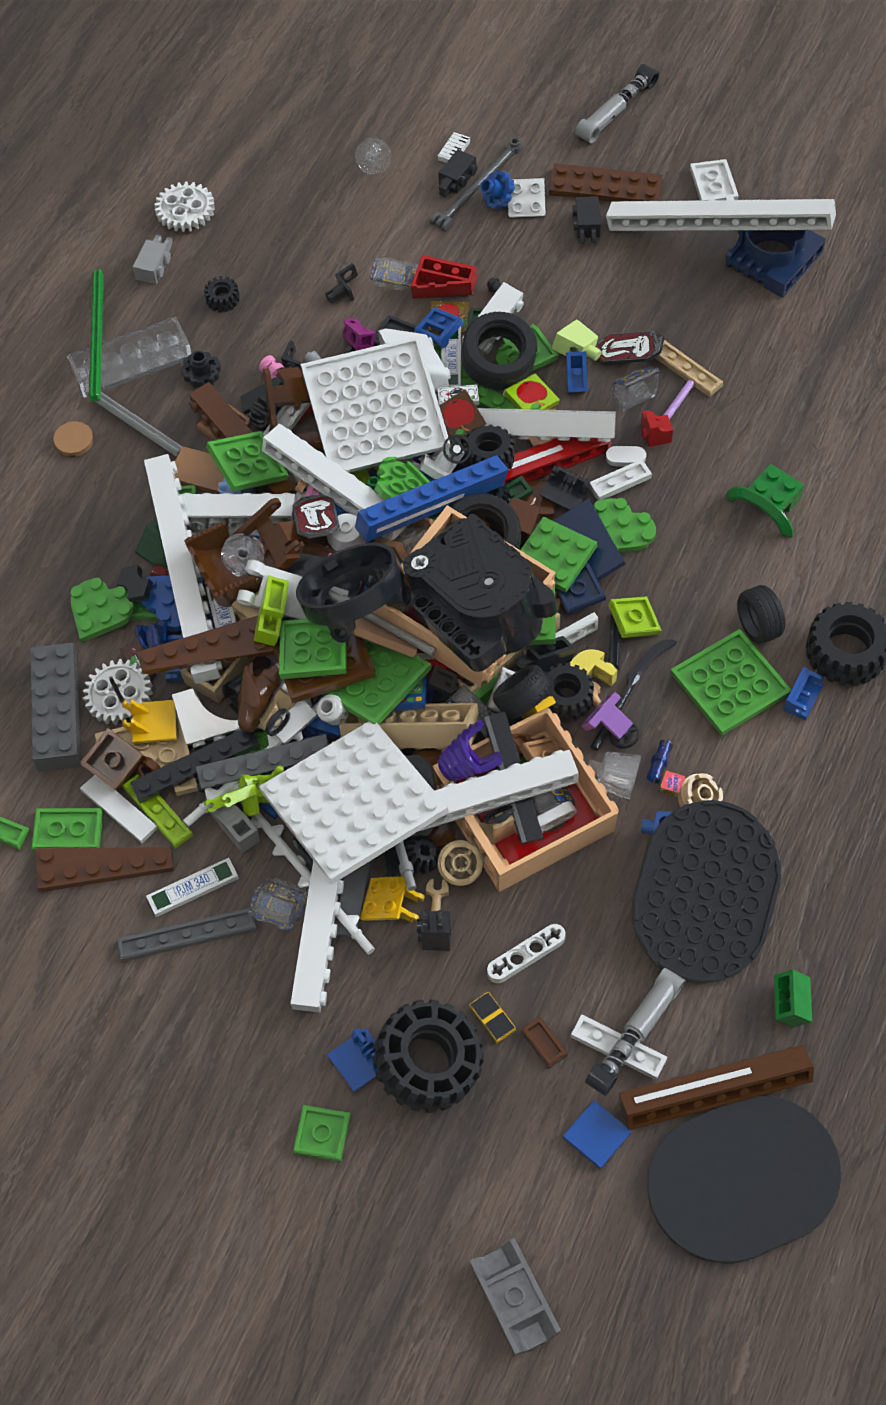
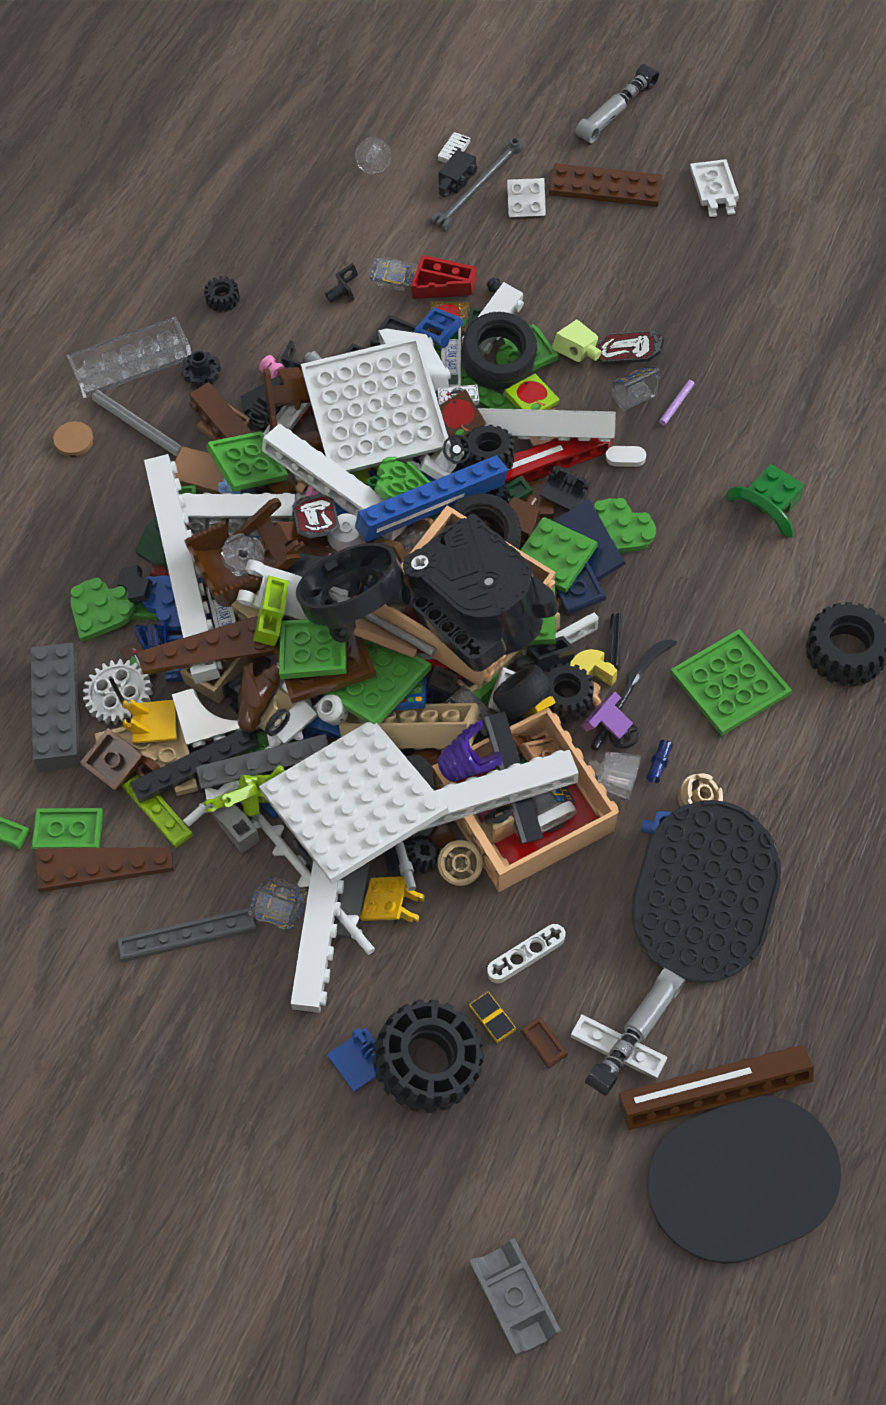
(96, 336): green axle -> none
(119, 809): white tile -> none
(152, 260): light grey hinge -> none
(184, 206): white gear -> none
(192, 887): tile -> none
(322, 1133): bright green tile -> none
(357, 334): magenta leg -> none
(434, 930): black hinge -> none
(437, 894): tan bar -> none
(497, 189): blue plant -> none
(576, 371): blue slope -> none
(587, 218): black hinge -> none
(597, 1134): blue tile -> none
(620, 480): white plate -> none
(634, 617): lime tile -> none
(656, 429): red brick -> none
(671, 783): tile -> none
(689, 369): tan tile -> none
(722, 215): white brick -> none
(761, 614): black tyre -> none
(776, 270): dark blue hose -> none
(792, 998): green brick -> none
(804, 694): blue hinge -> none

